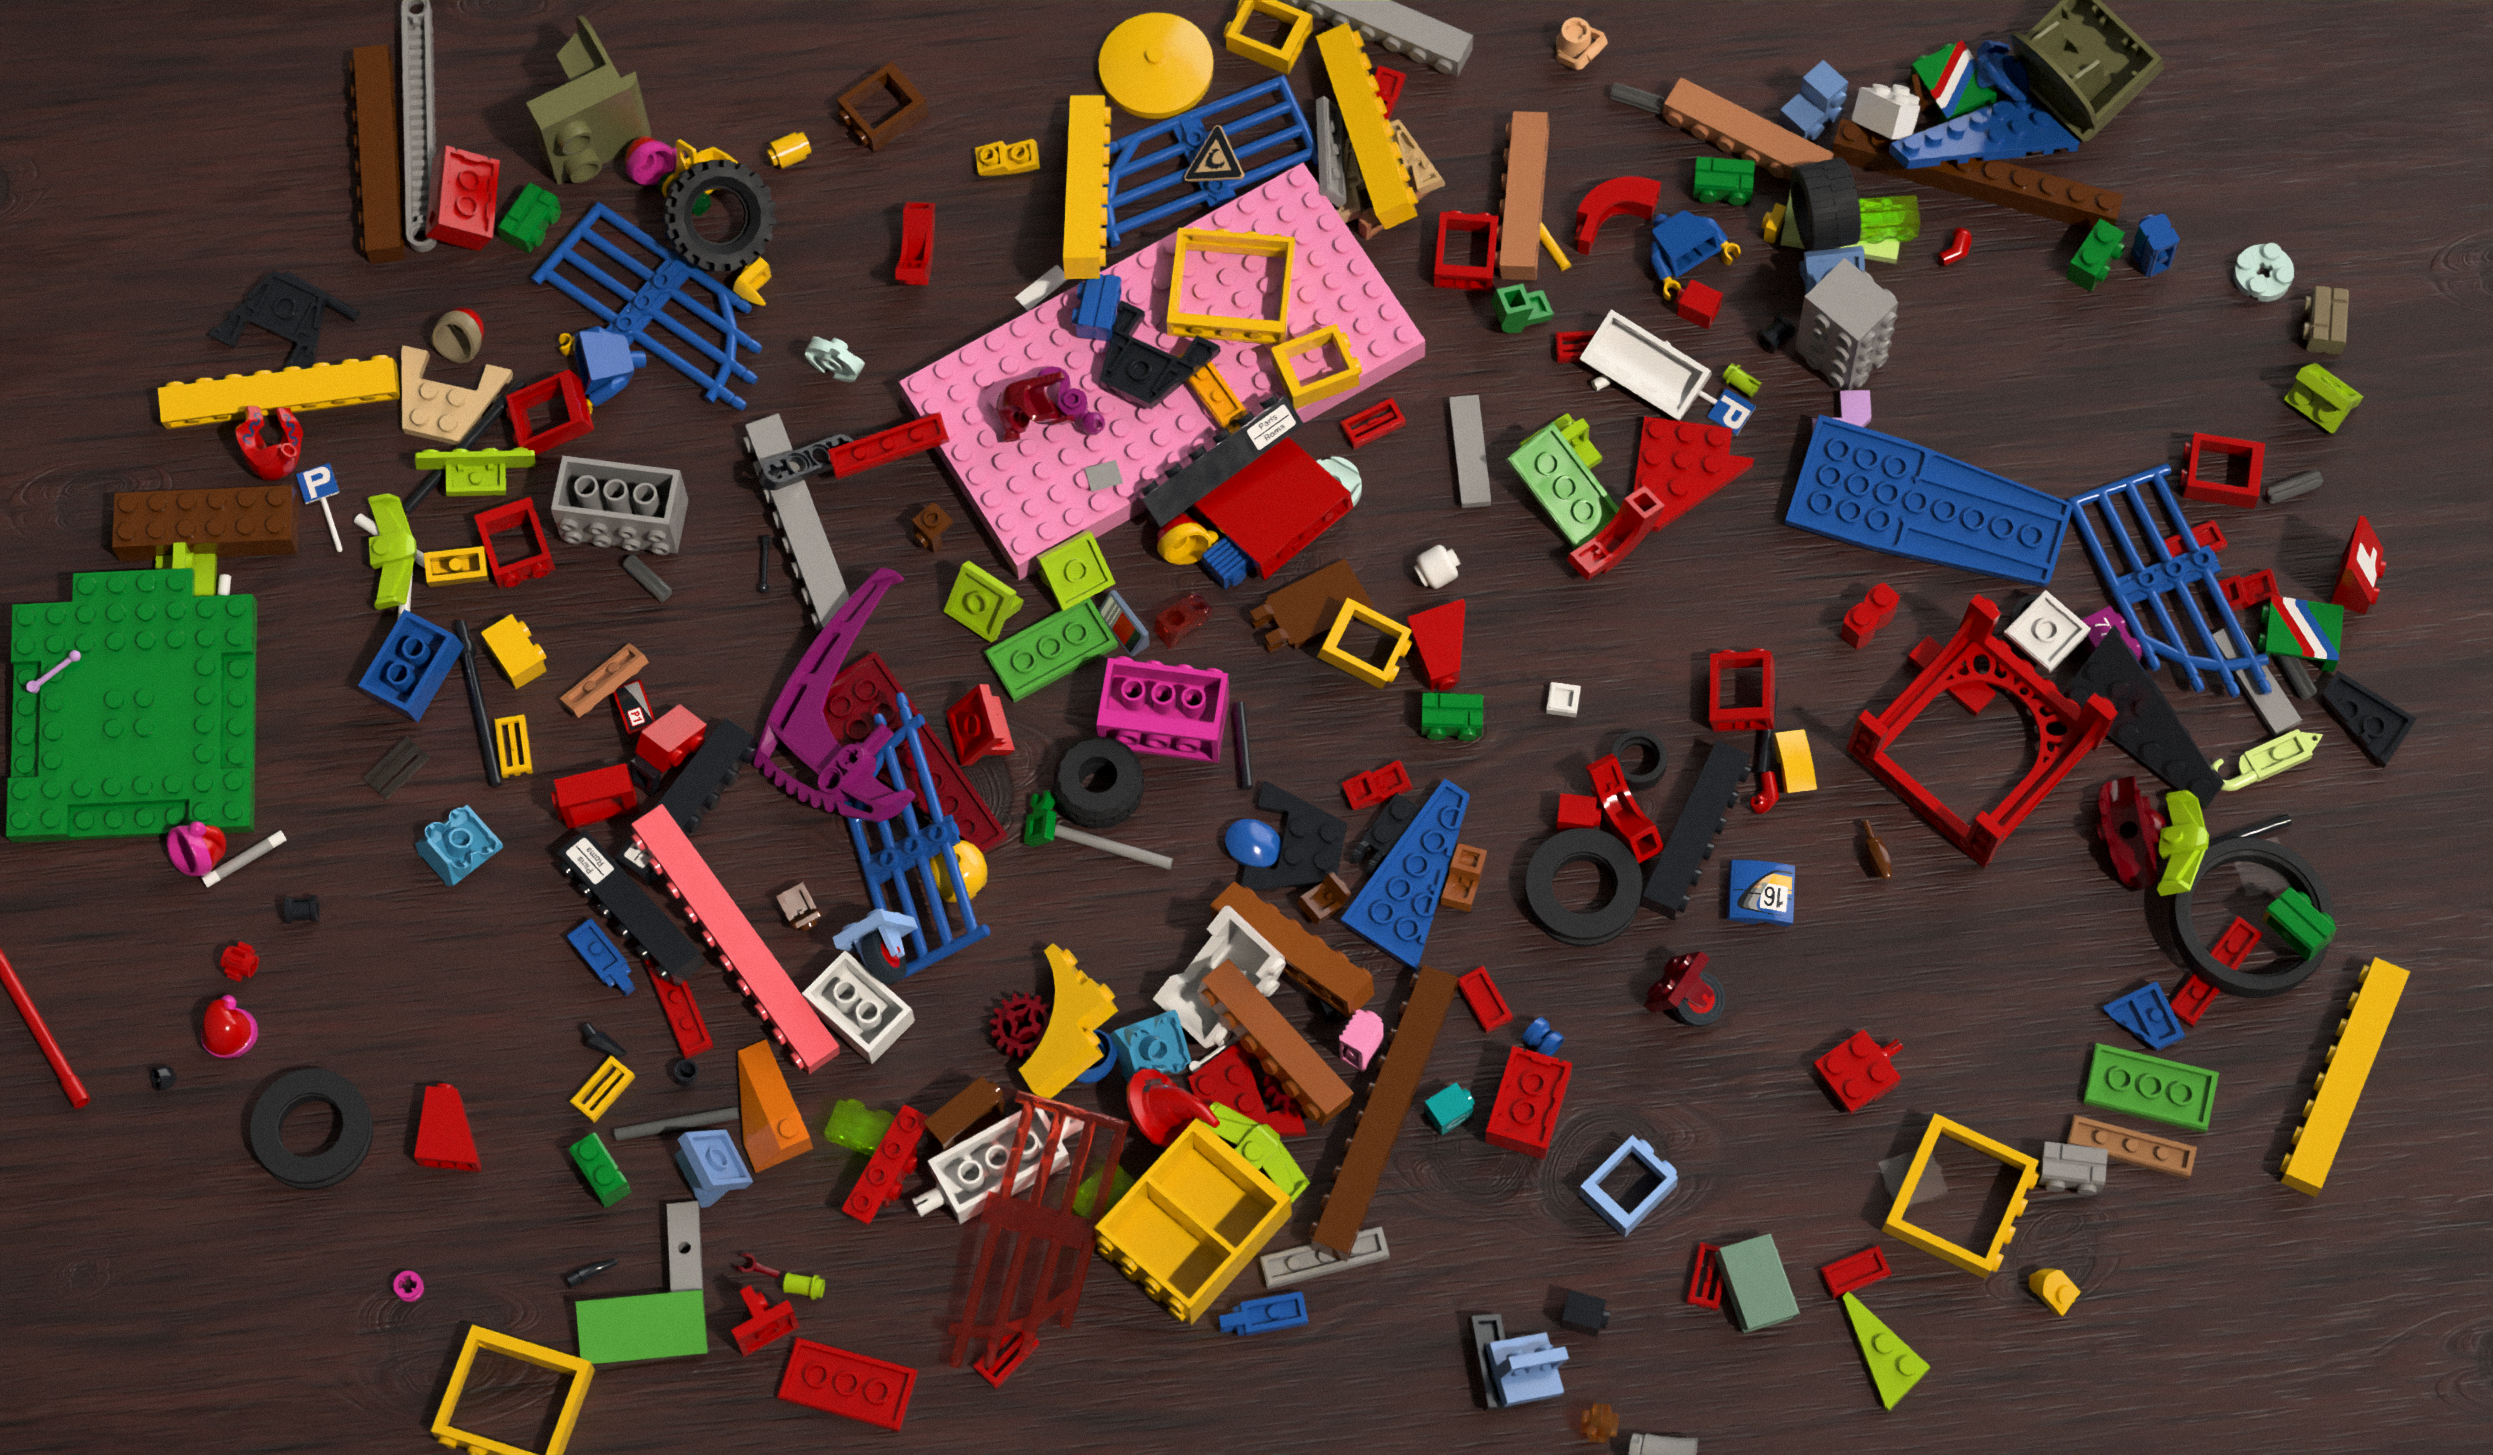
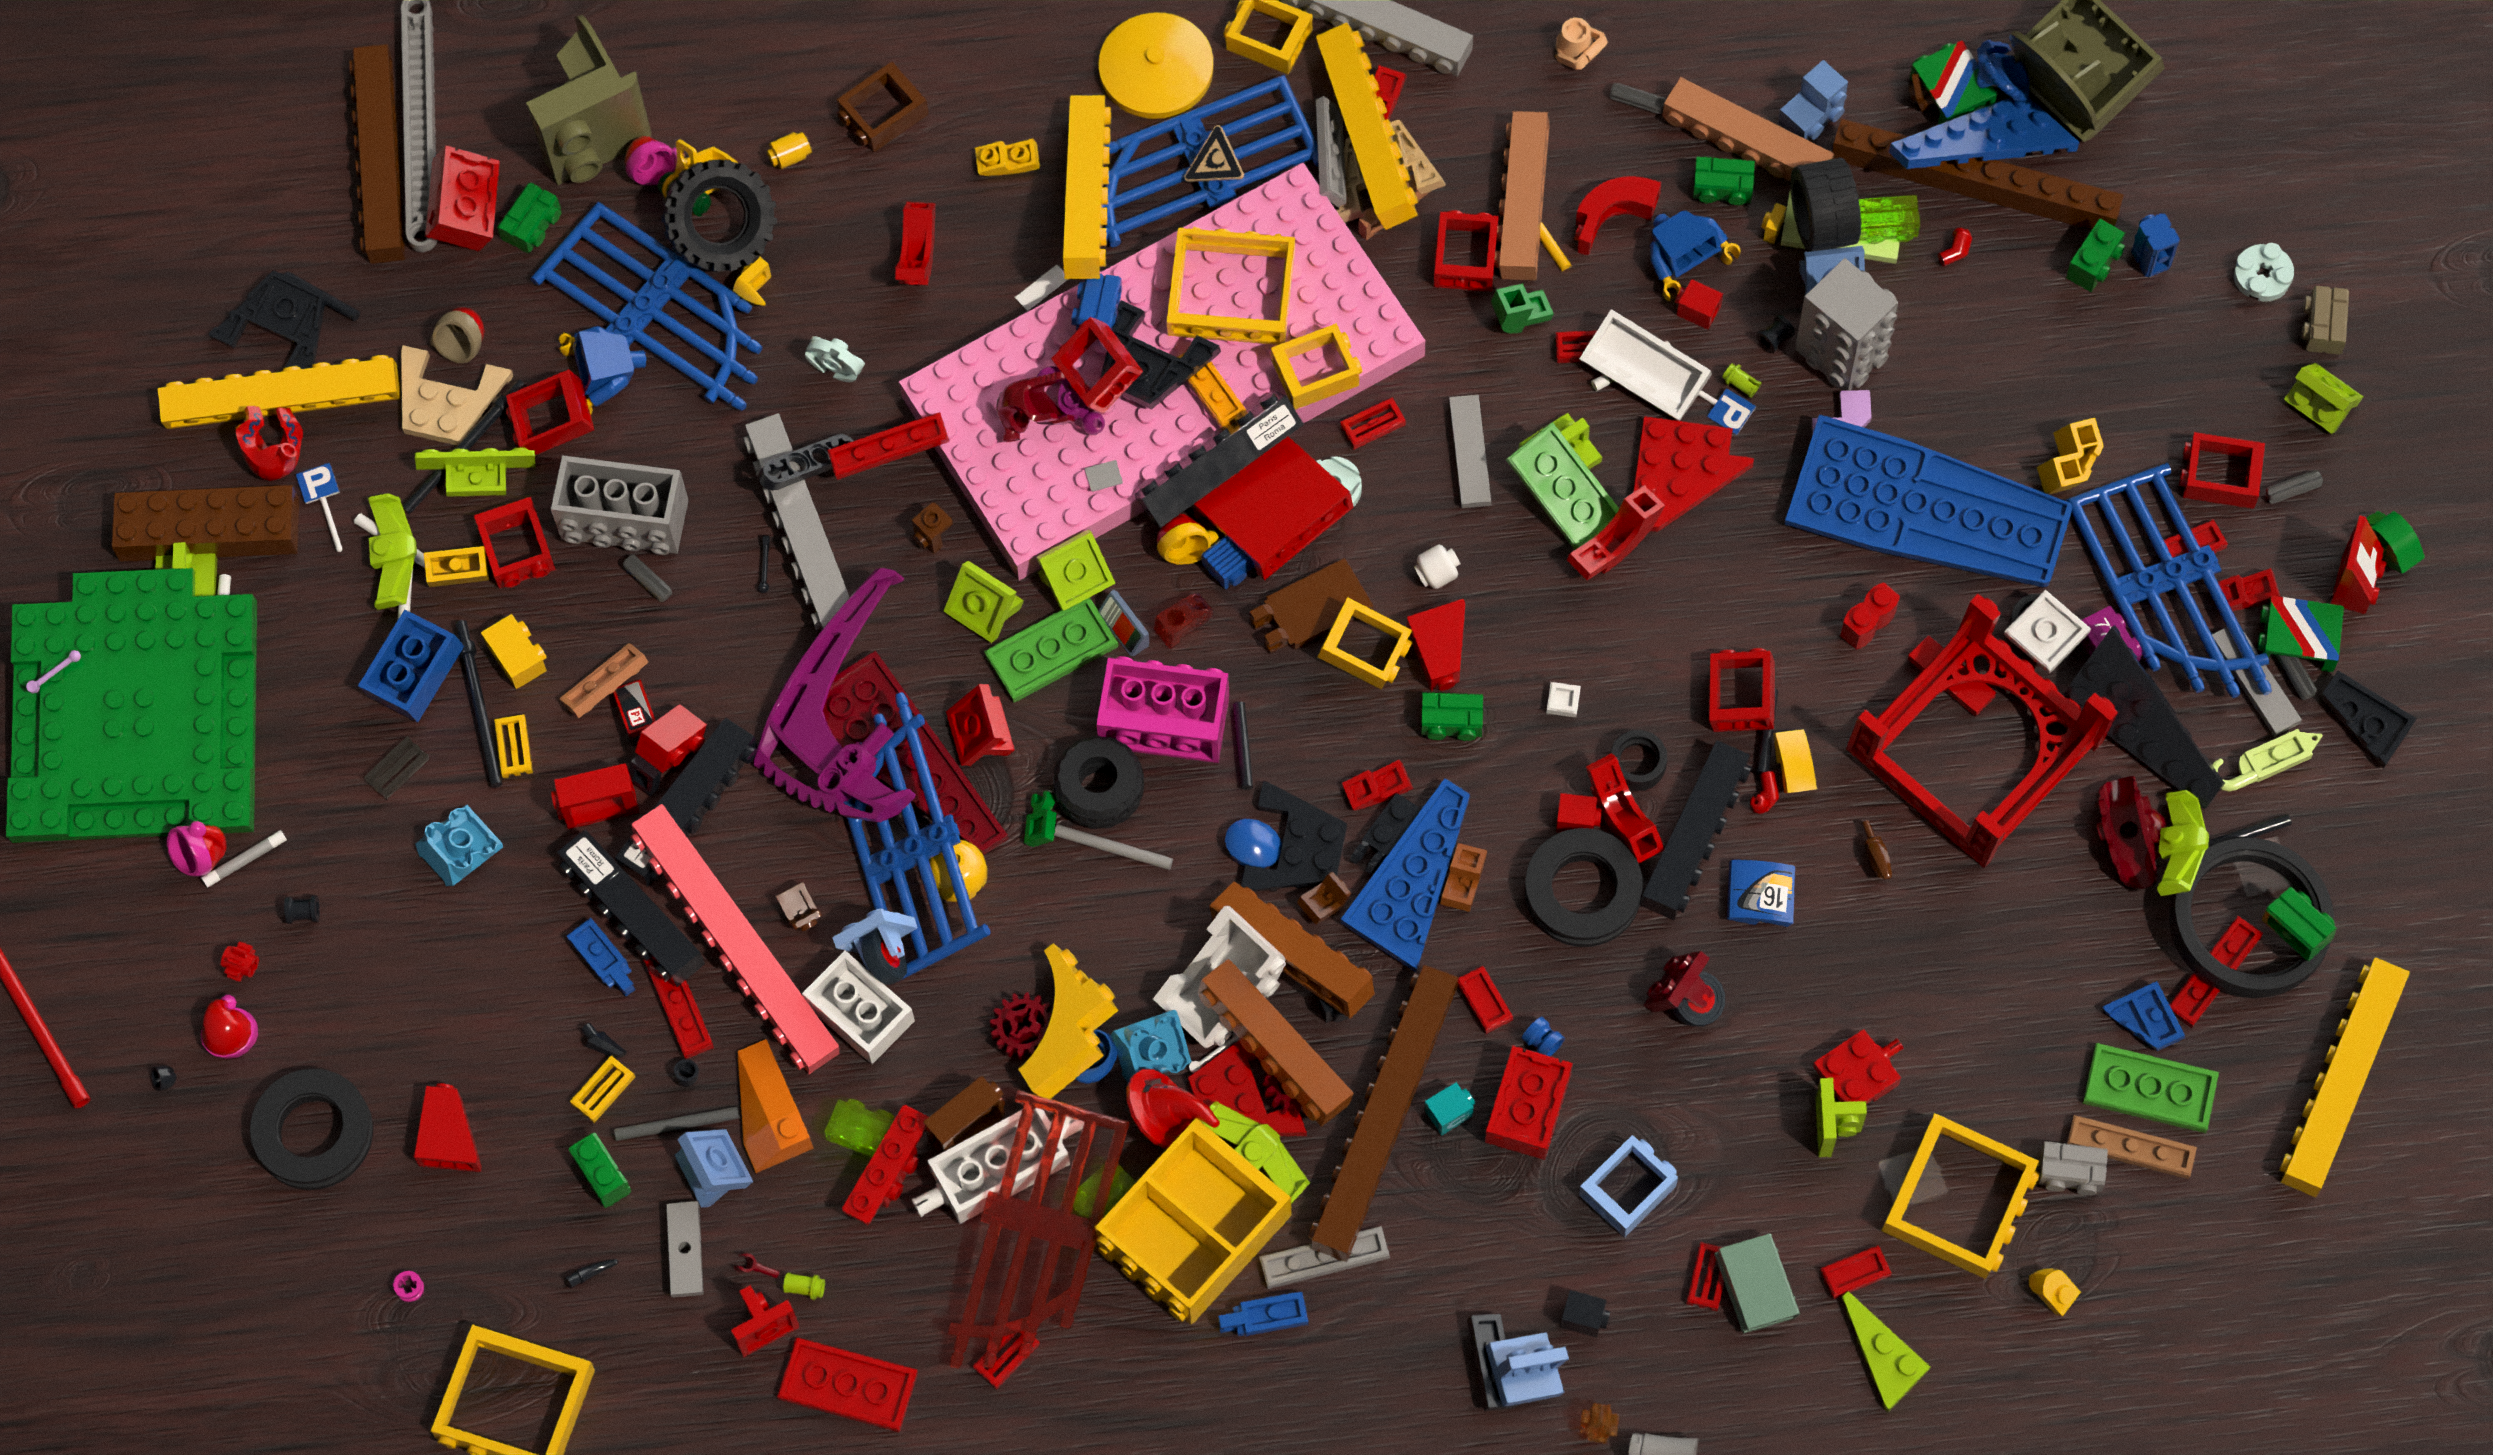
(642, 1327): bright green tile -> none
(1114, 381): none -> red window
(1361, 1039): bright pink brick -> none
(1835, 1117): none -> lime bracket
(1887, 110): white brick -> none
(2078, 448): none -> yellow brick
(2398, 540): none -> green brick

